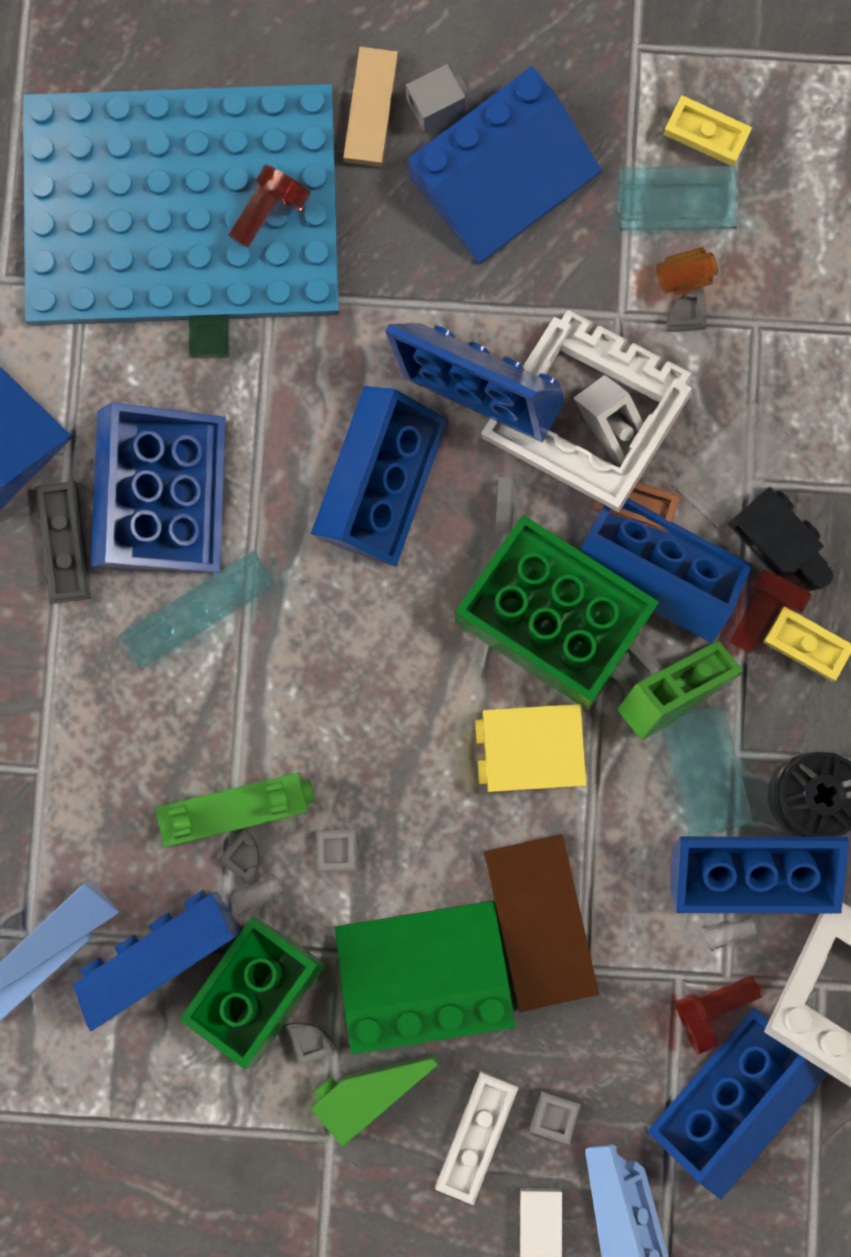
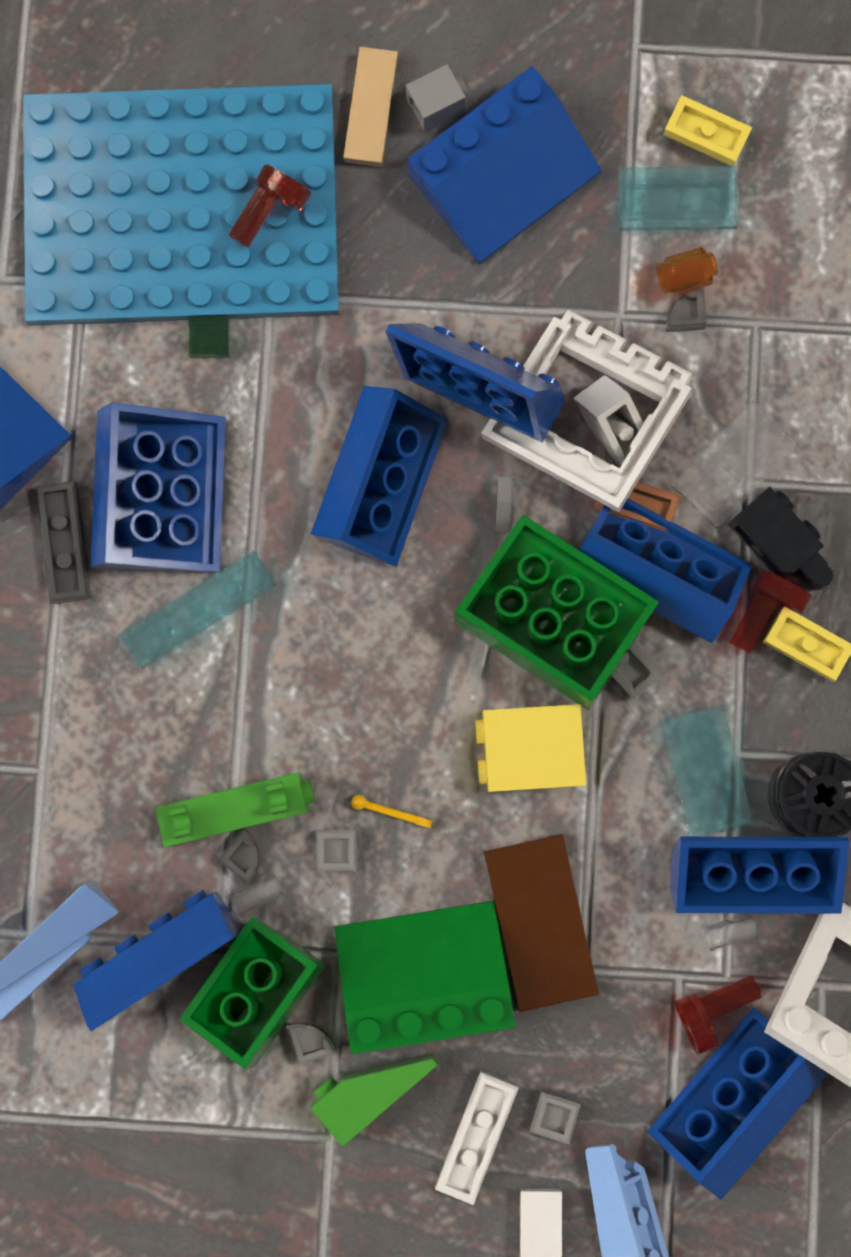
(359, 803): none -> yellow hinge
(678, 689): bright green slope -> none

